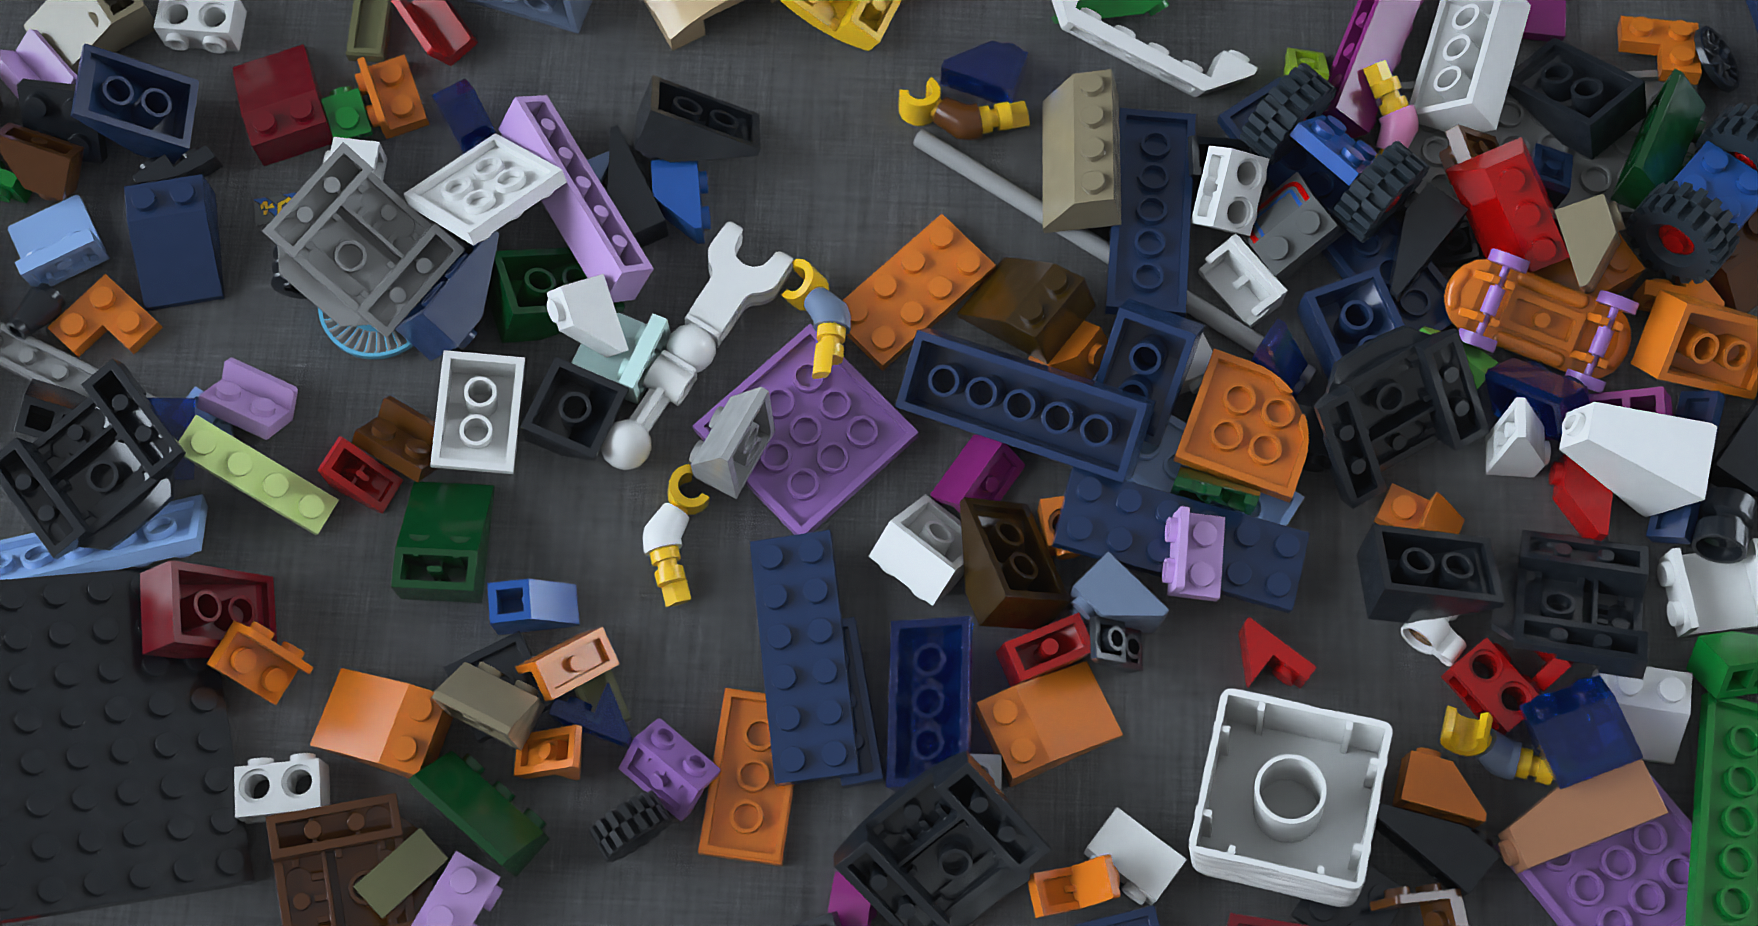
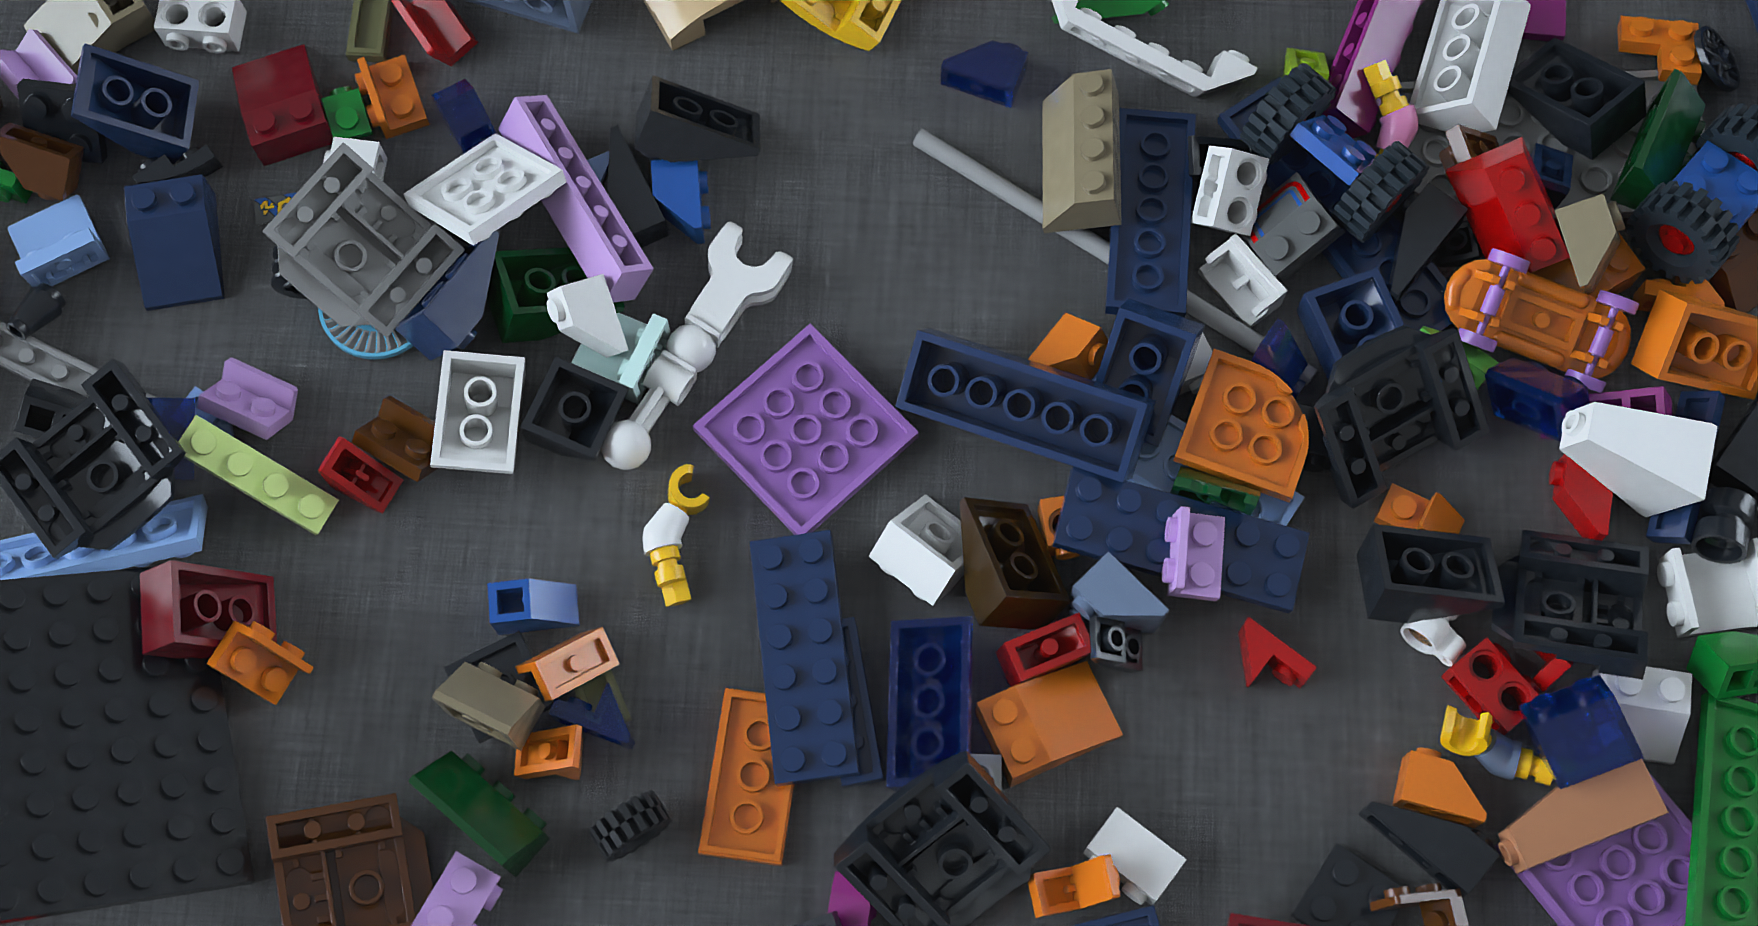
(101, 310): orange plate -> none
(281, 794): white brick -> none
(382, 723): orange slope -> none
(401, 873): olive tile -> none
(444, 543): dark green slope -> none
(670, 767): medium lavender bracket -> none
(735, 441): light grey slope -> none
(827, 311): yellow piece -> none
(914, 290): orange plate -> none
(958, 118): yellow piece -> none
(980, 471): magenta panel -> none
(1030, 306): dark brown slope -> none
(1289, 797): white brick -> none
(1517, 443): white slope -> none

